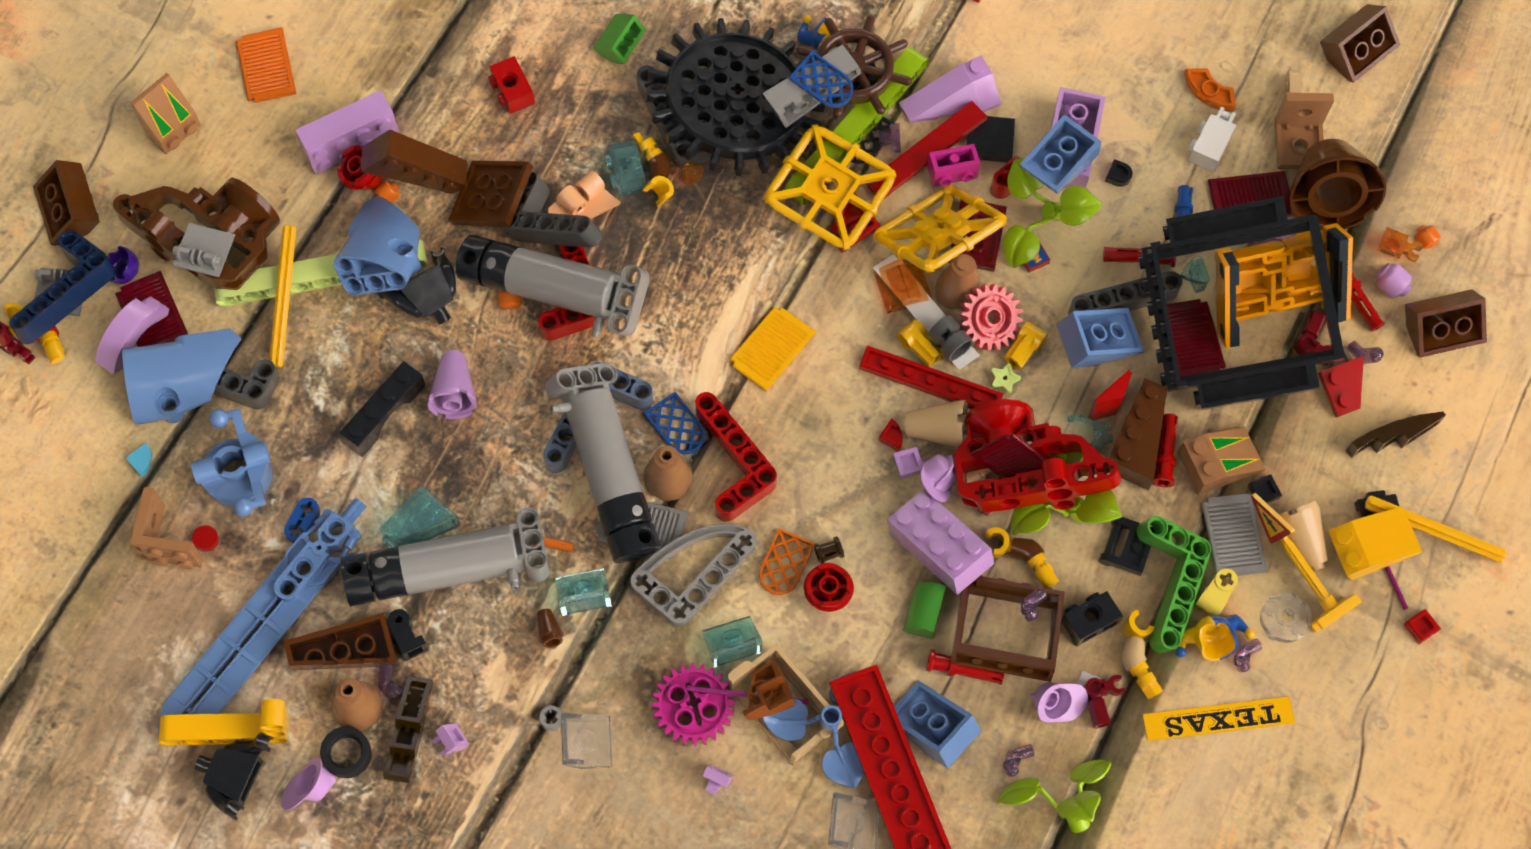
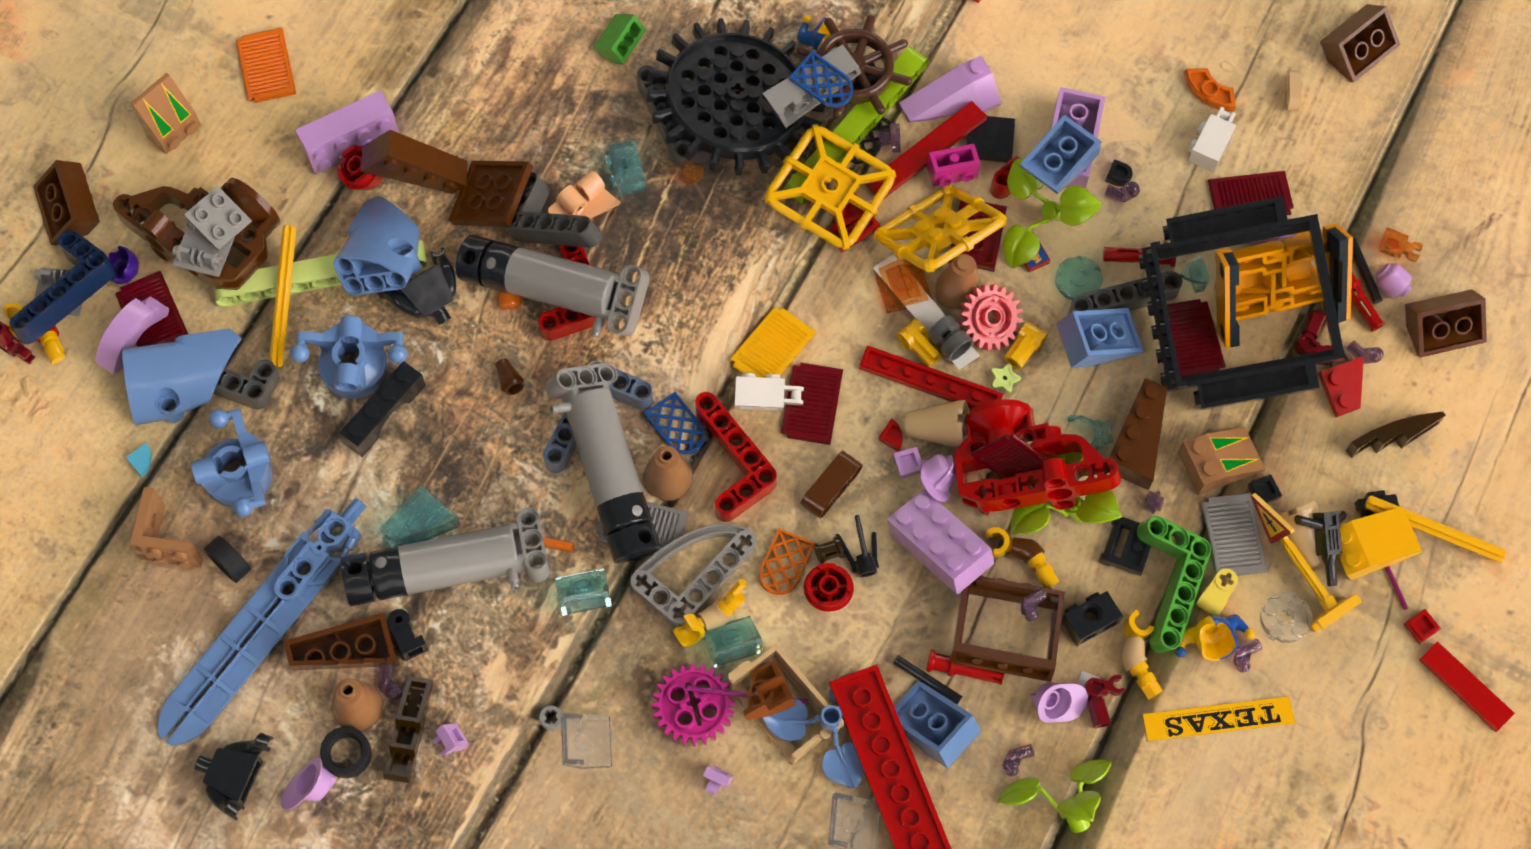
(205, 538): red tile -> none
(217, 218): none -> light grey hinge
(226, 728): yellow beam -> none
(227, 559): none -> black tyre
(298, 517): blue beam -> none
(350, 337): none -> medium blue piece
(388, 191): orange piece -> none
(452, 388): lavender cone -> none
(508, 73): red brick -> none
(509, 378): none -> reddish brown cone
(548, 628): reddish brown cone -> none
(659, 168): yellow piece -> none
(711, 618): none -> yellow piece
(764, 393): none -> white brick
(820, 397): none -> dark red window
(831, 484): none -> reddish brown beam
(865, 564): none -> black plant
(924, 608): bright green brick -> none
(927, 679): none -> black bar
(1078, 276): none -> clear light blue tile
(1110, 400): red slope -> none
(1123, 194): none -> arm
(1153, 501): none -> plate
(1166, 460): red pin -> none
(1184, 205): blue pin -> none
(1299, 121): medium nougat bracket -> none
(1327, 538): none -> black piece
(1336, 185): reddish brown cone -> none
(1365, 272): none -> black bar
(1427, 236): orange piece -> none
(1466, 686): none -> red tile

